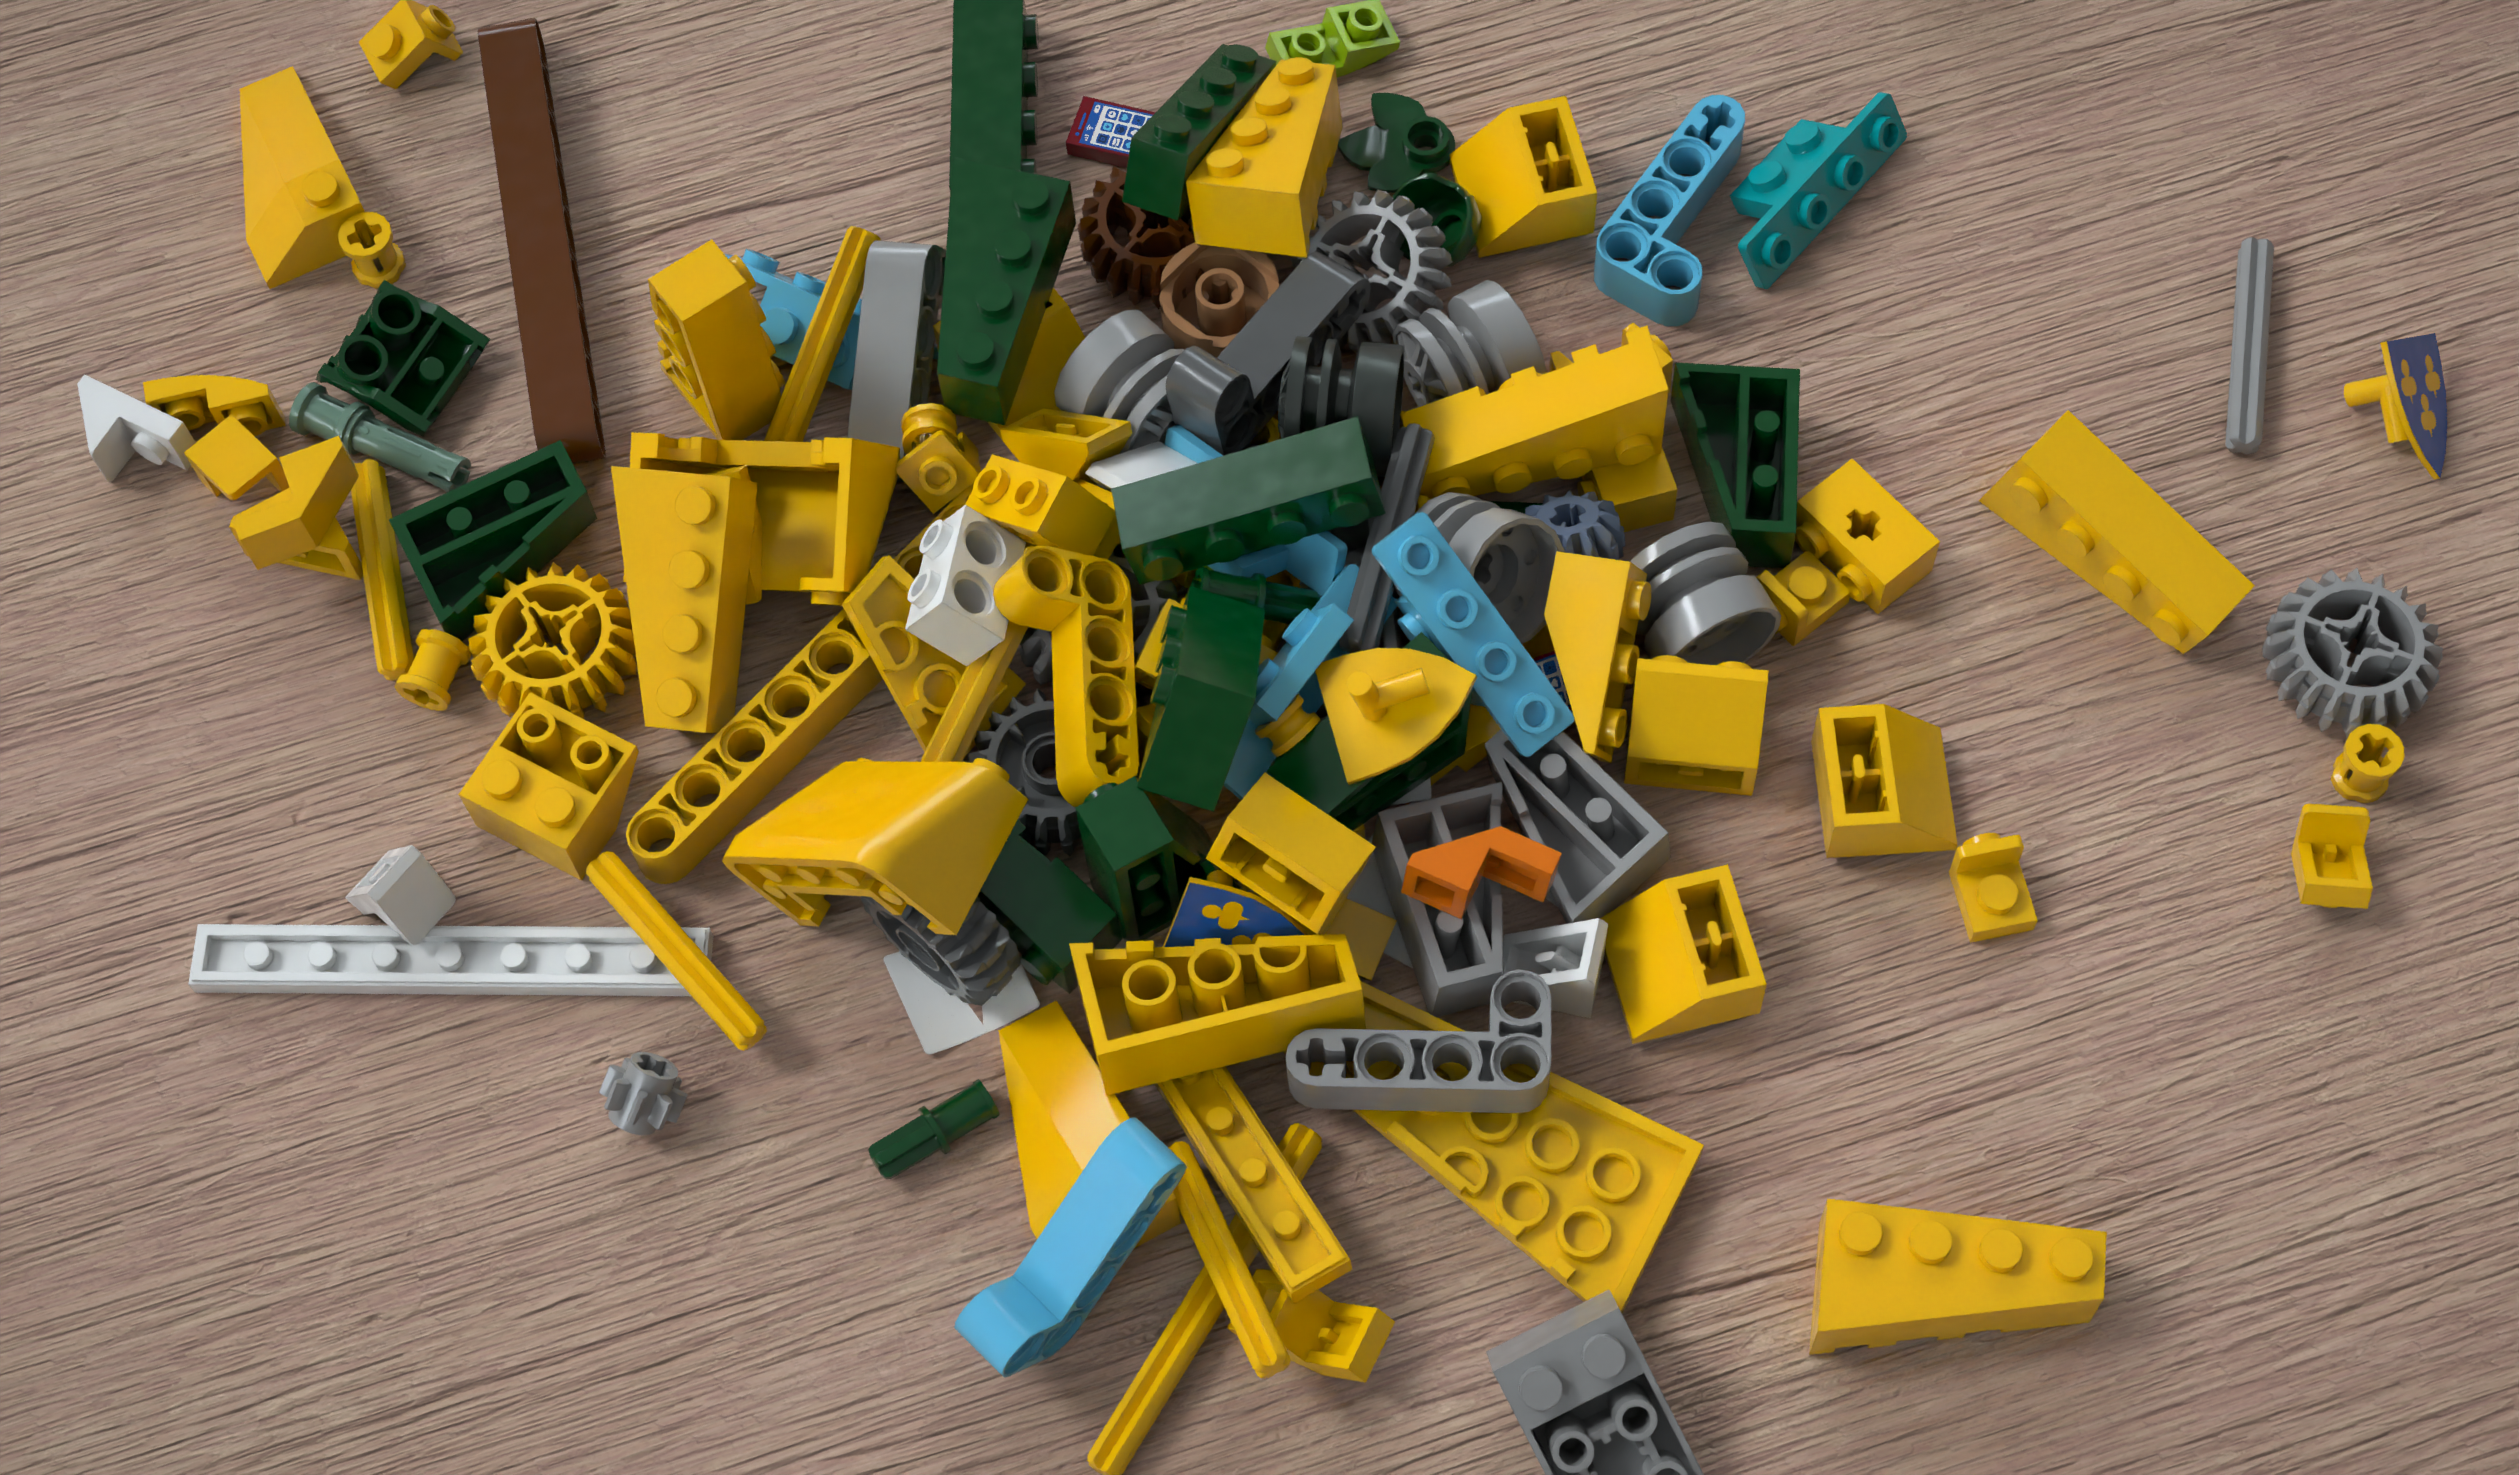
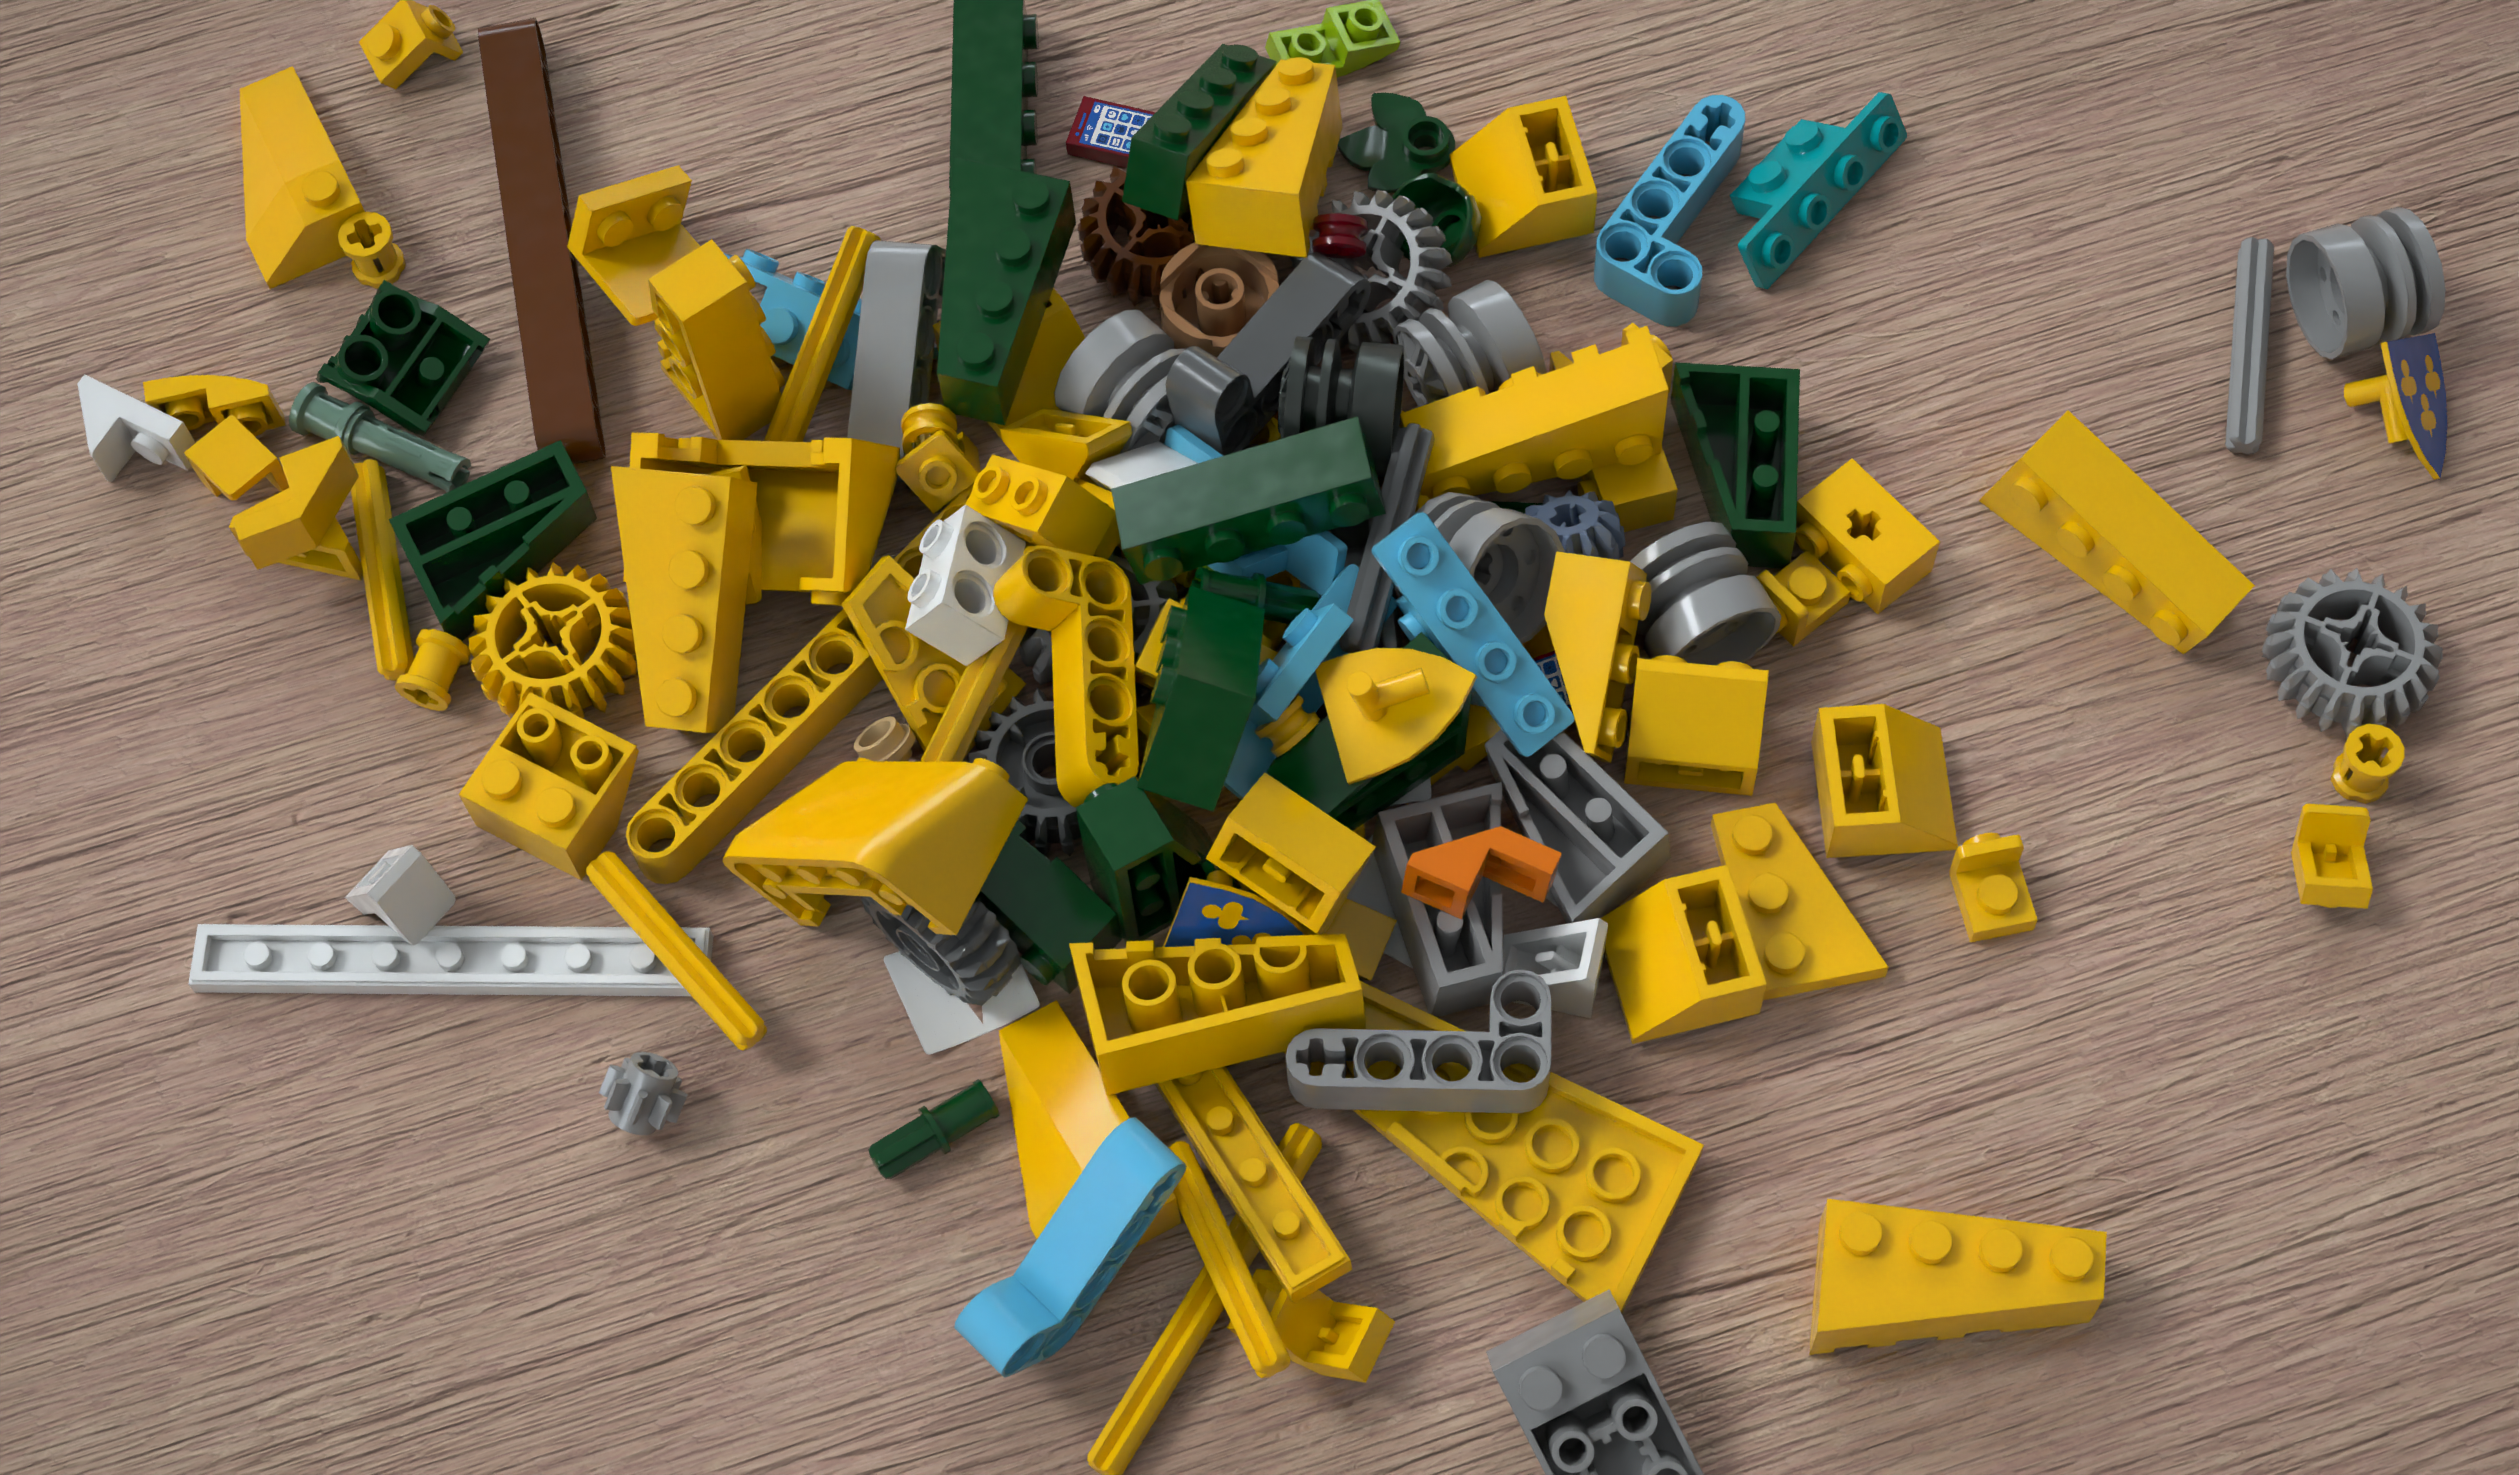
(632, 234): none -> yellow bracket
(885, 741): none -> tan plate
(1339, 235): none -> dark red bush
(1790, 906): none -> yellow wing
(2365, 282): none -> light grey wheel

